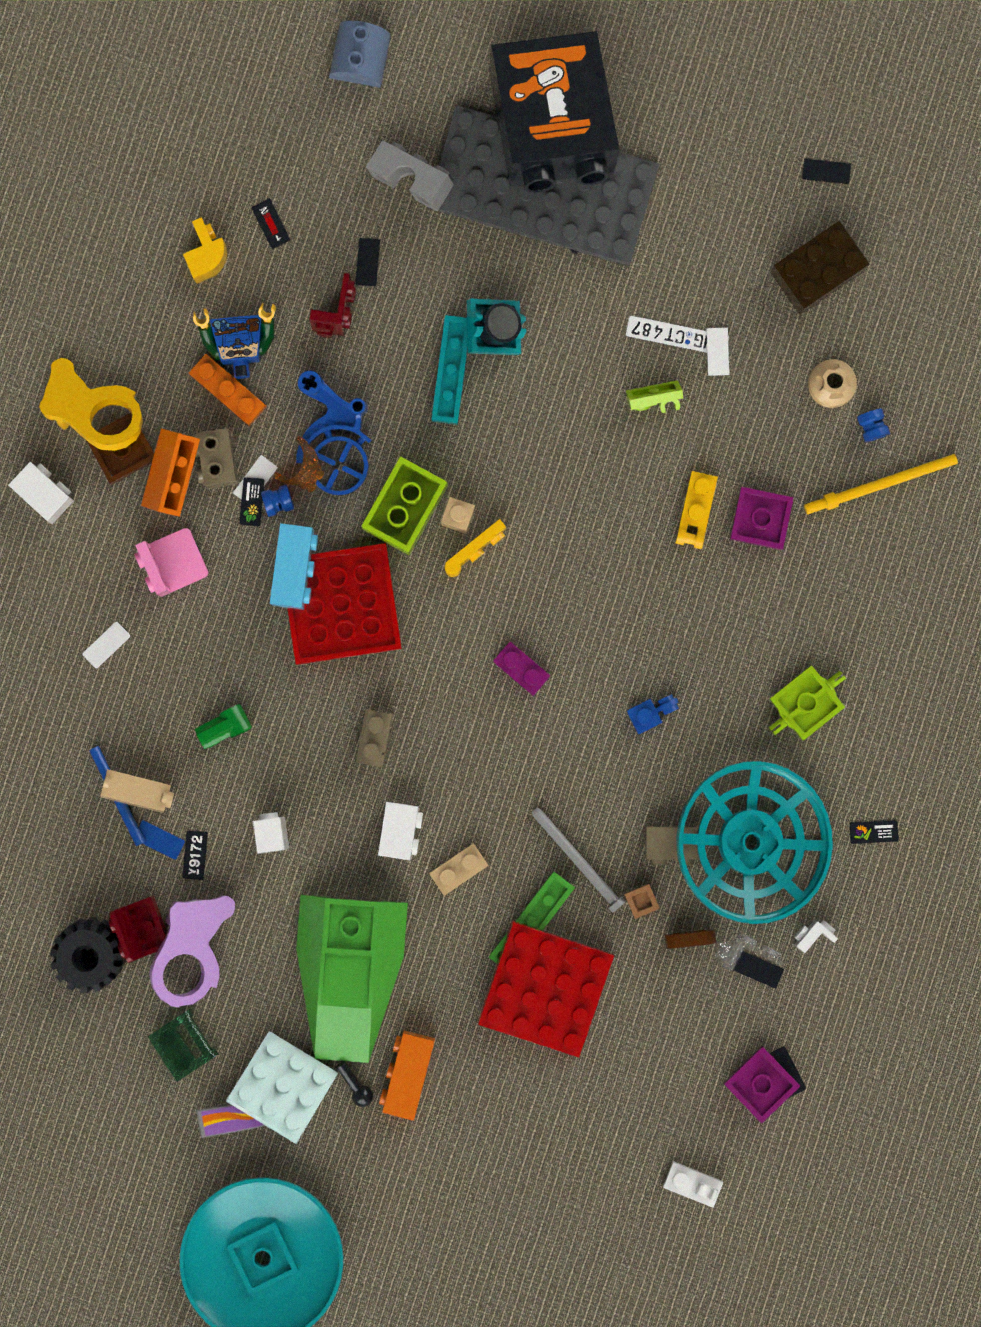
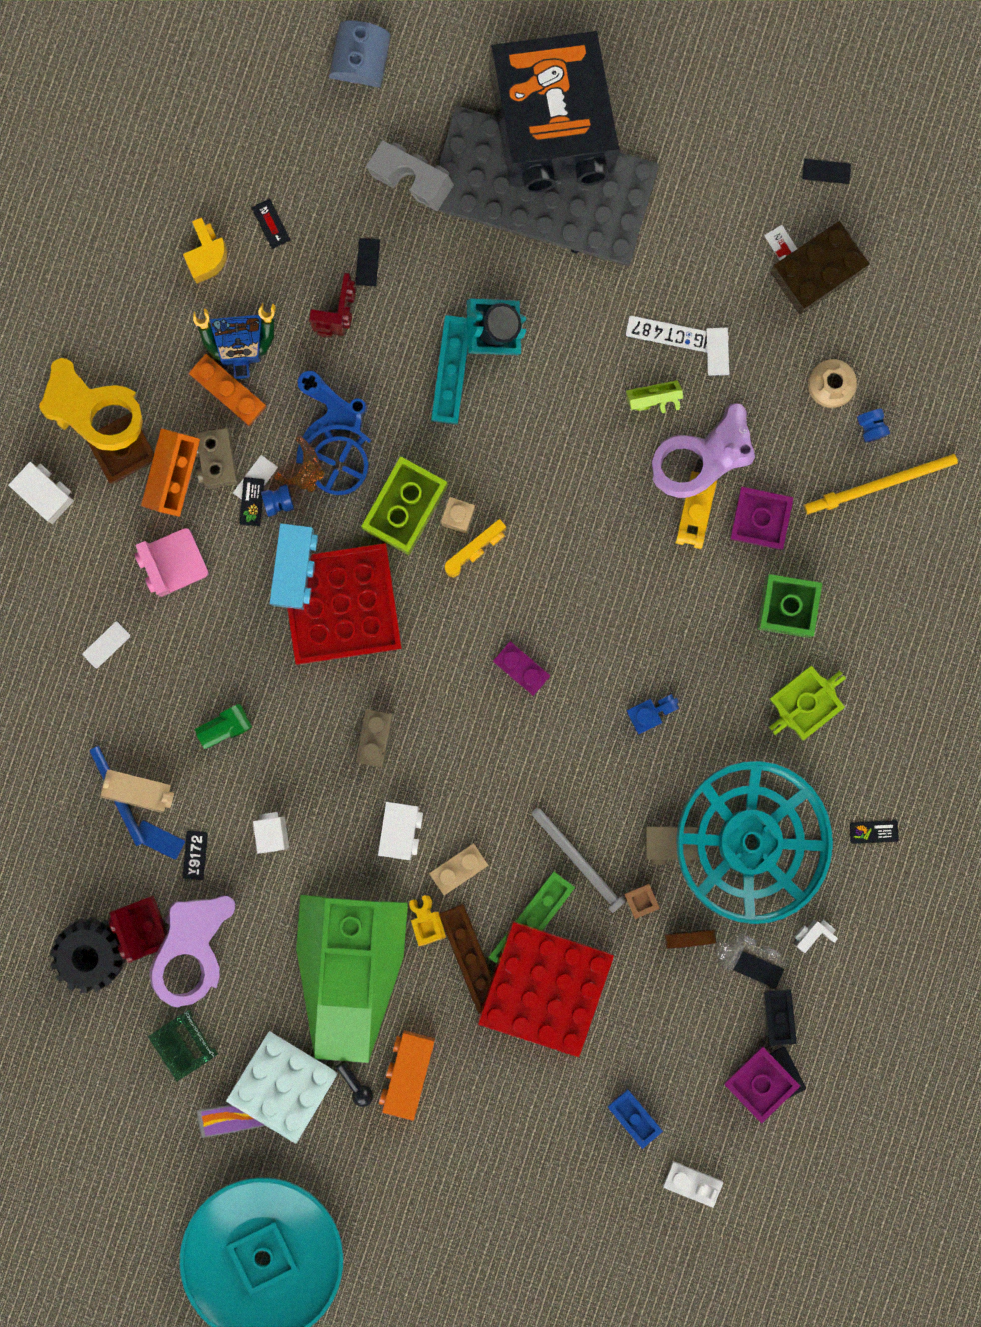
(427, 925): none -> yellow plate
(467, 952): none -> reddish brown tile
(634, 1118): none -> blue plate
(722, 450): none -> lavender animal
(780, 242): none -> white sticker
(780, 1017): none -> black plate
(789, 606): none -> bright green brick

